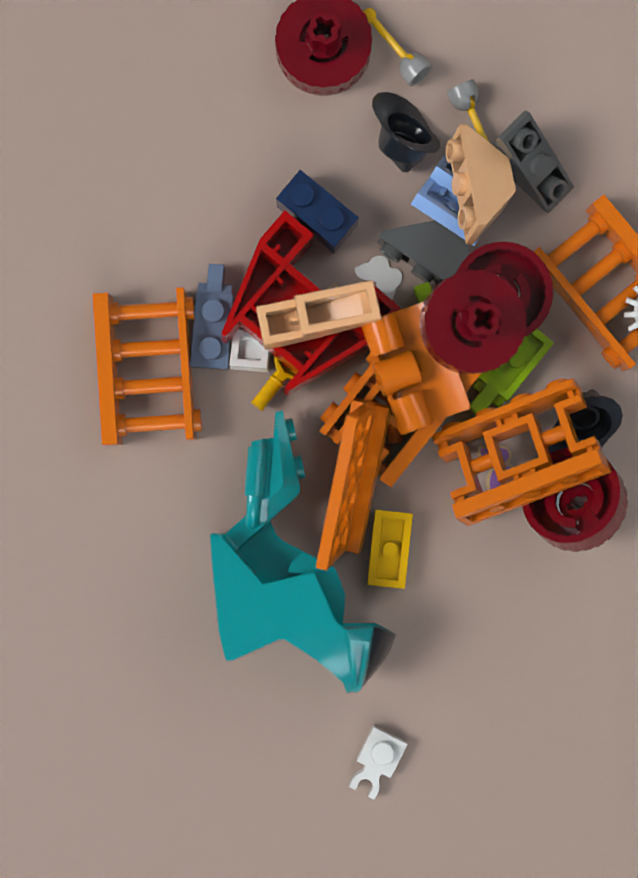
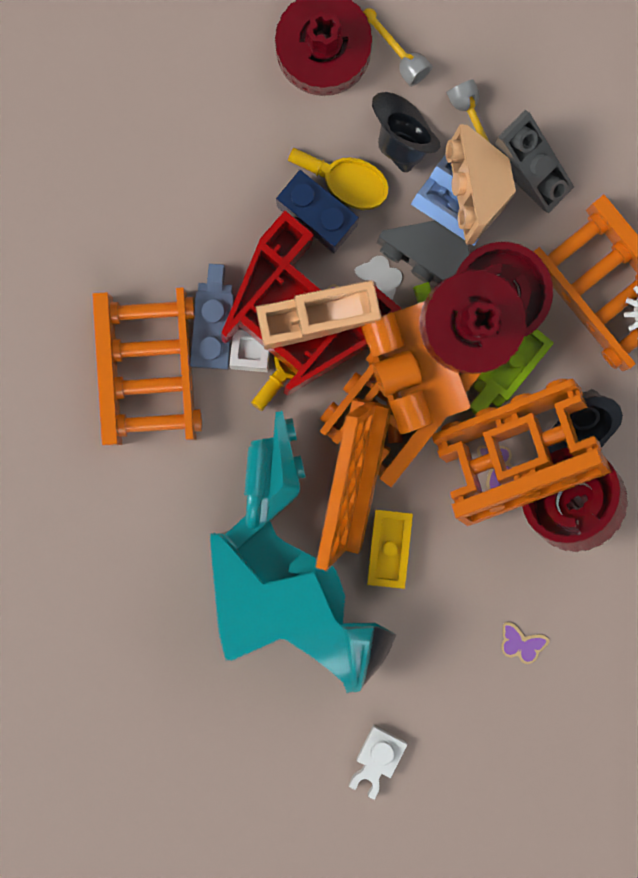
(347, 179): none -> yellow piece
(524, 647): none -> medium lavender sticker

